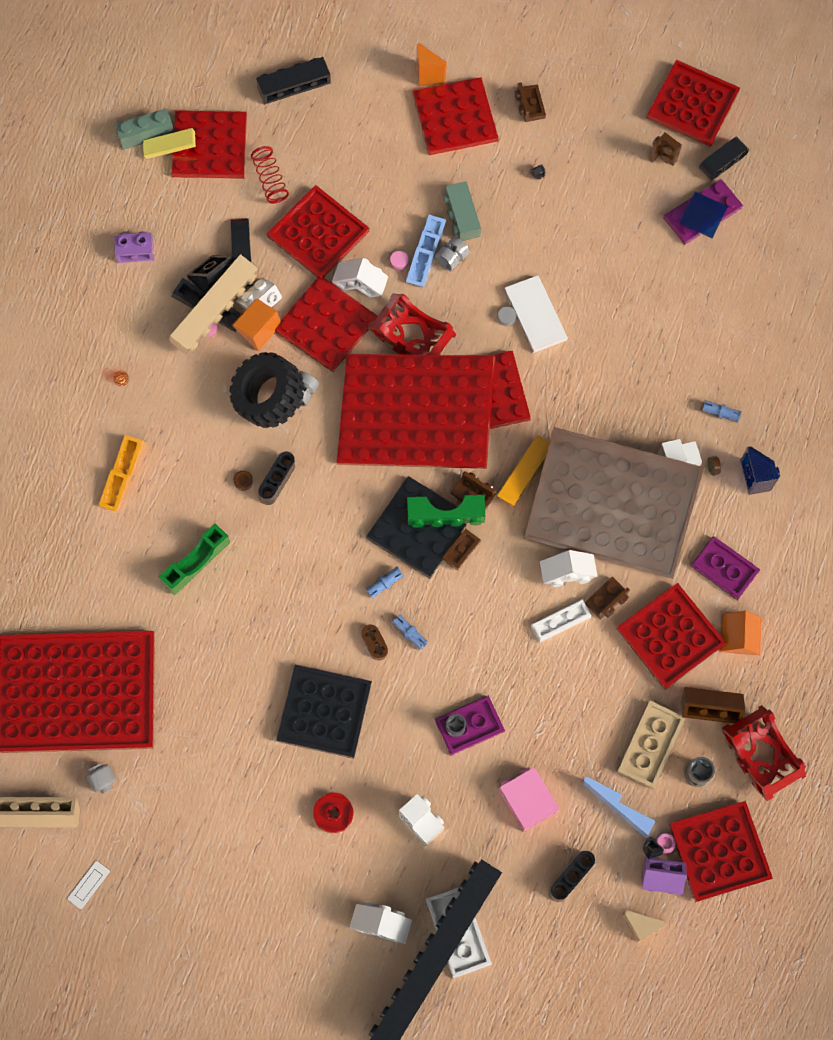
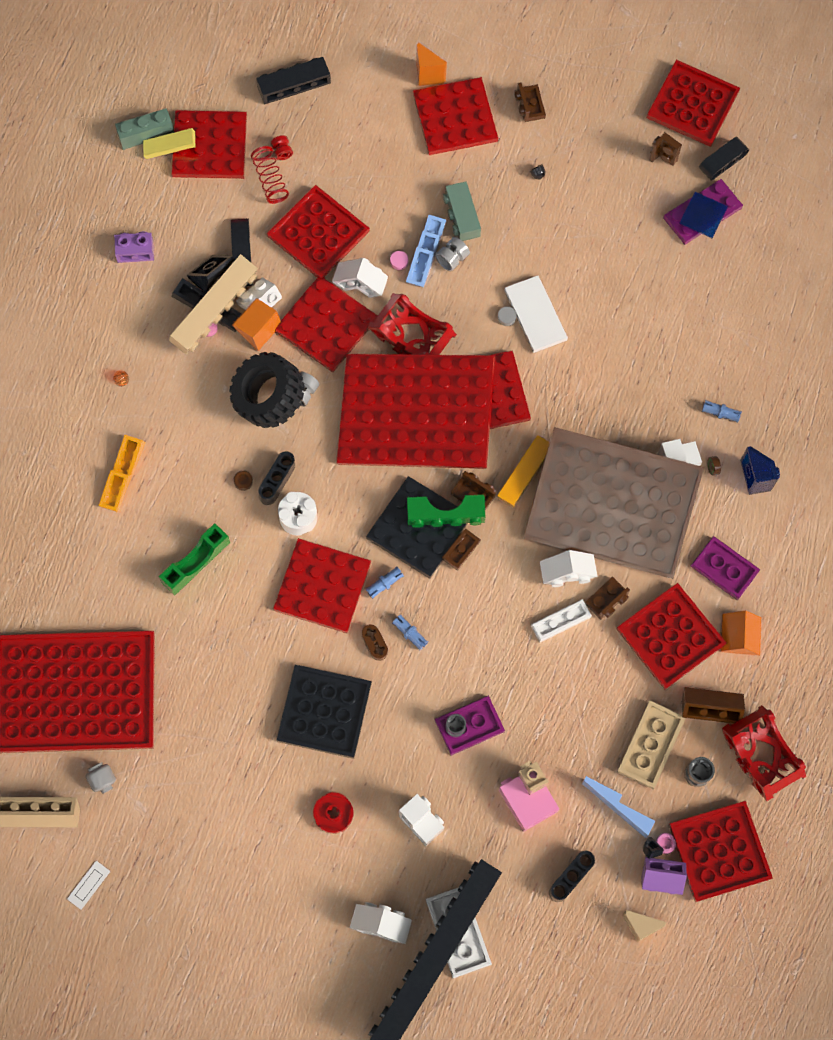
(281, 147): none -> red wheel
(294, 503): none -> white brick
(322, 585): none -> red plate
(532, 785): none -> tan brick

